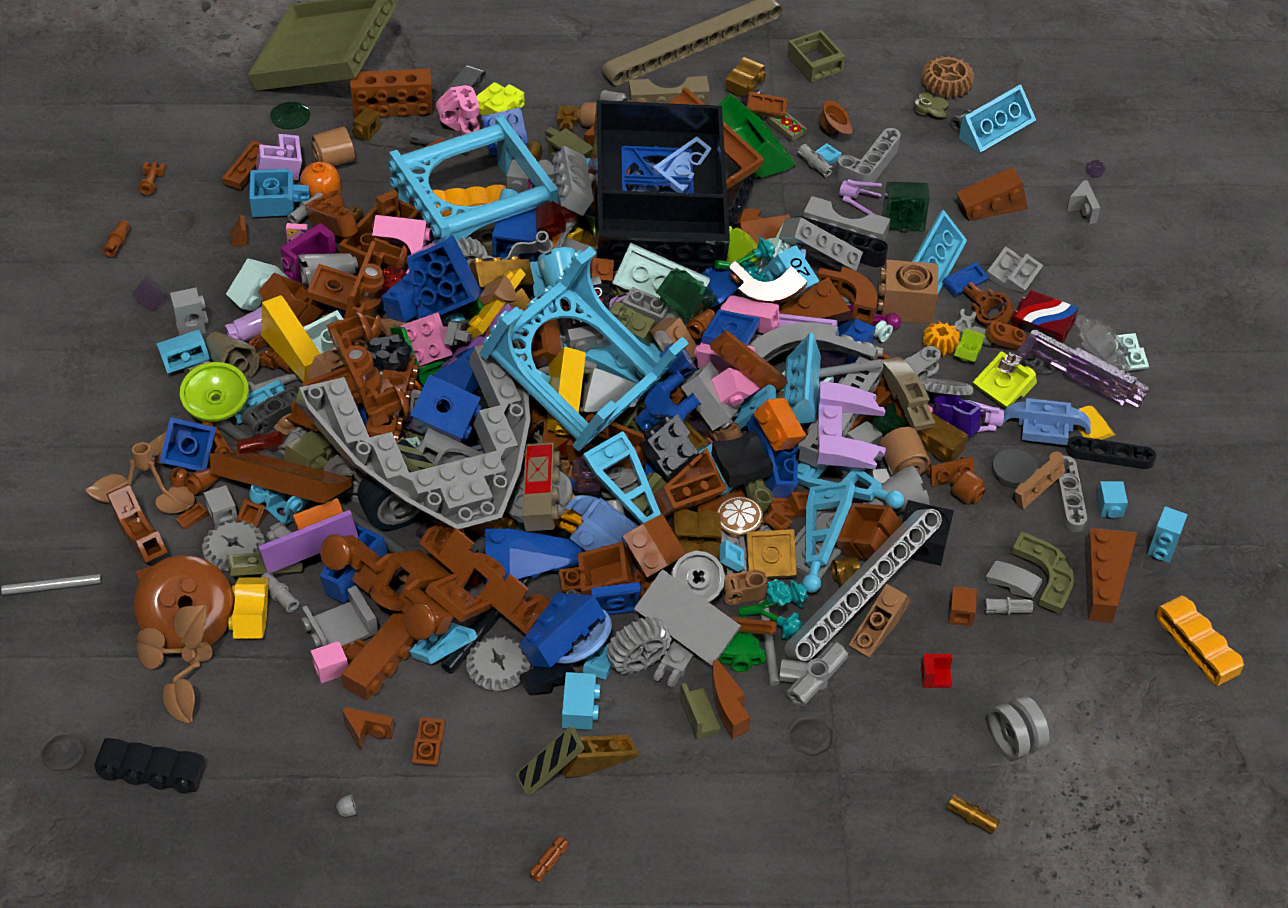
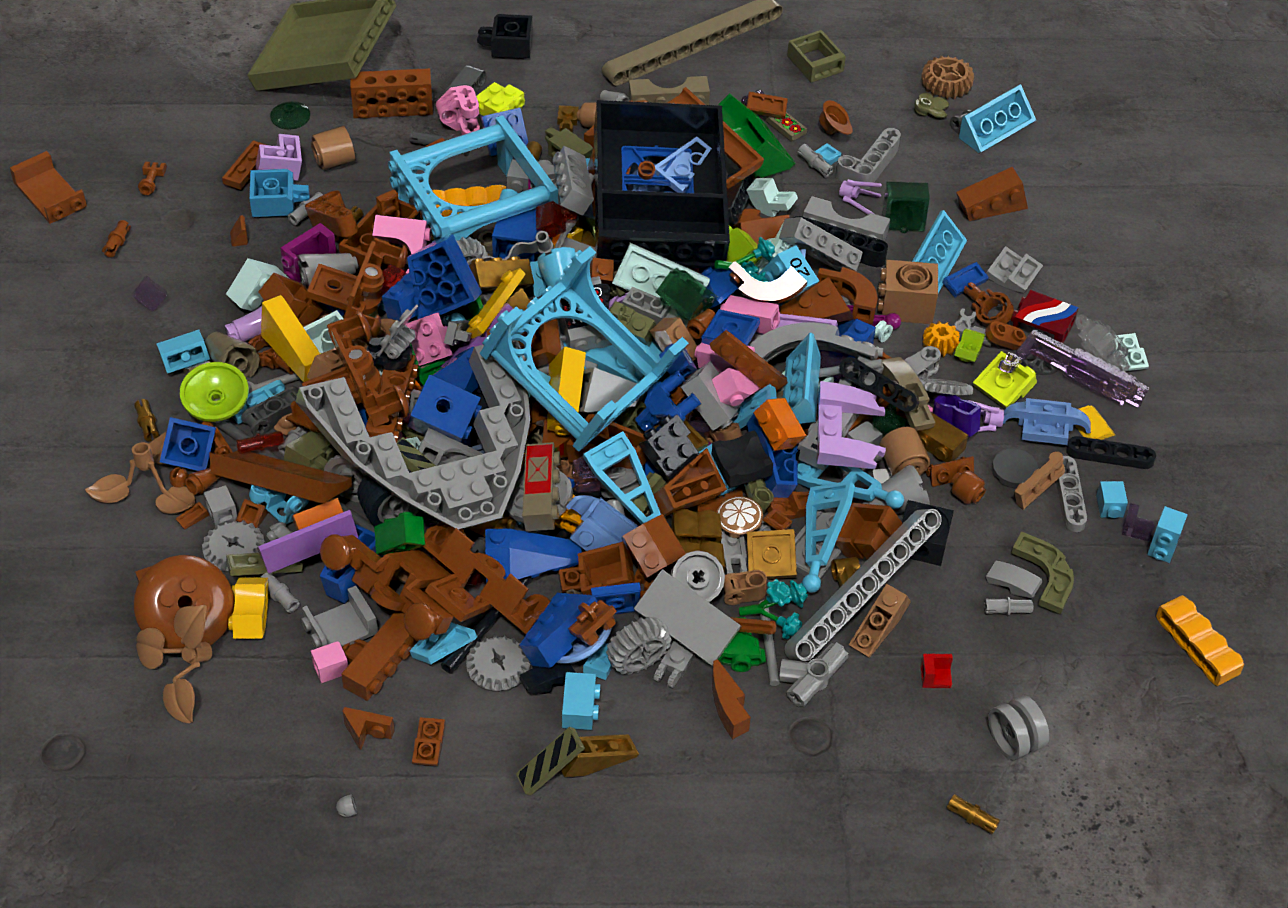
(47, 188): none -> dark orange panel
(51, 584): light grey bar -> none
(138, 532): dark orange arch -> none
(146, 419): none -> pearl gold pin
(152, 765): black brick -> none
(188, 311): light grey brick -> none
(295, 230): tile -> none
(321, 178): orange cylinder -> none
(366, 123): pearl gold brick -> none
(399, 534): none -> green brick
(400, 336): none -> light grey hinge
(499, 289): medium nougat tile -> none
(509, 36): none -> black hinge
(548, 859): dark orange axle -> none
(591, 619): none -> dark orange hips
(644, 168): none -> dark orange hinge
(699, 712): olive panel -> none
(731, 555): medium azure plate -> none
(745, 77): pearl gold brick -> none
(767, 199): none -> light aqua brick
(878, 385): none -> black beam
(962, 606): dark orange brick -> none
(1085, 200): light grey slope -> none
(1095, 168): clear purple plate -> none
(1106, 568): dark orange wedge -> none
(1135, 526): none -> clear purple panel

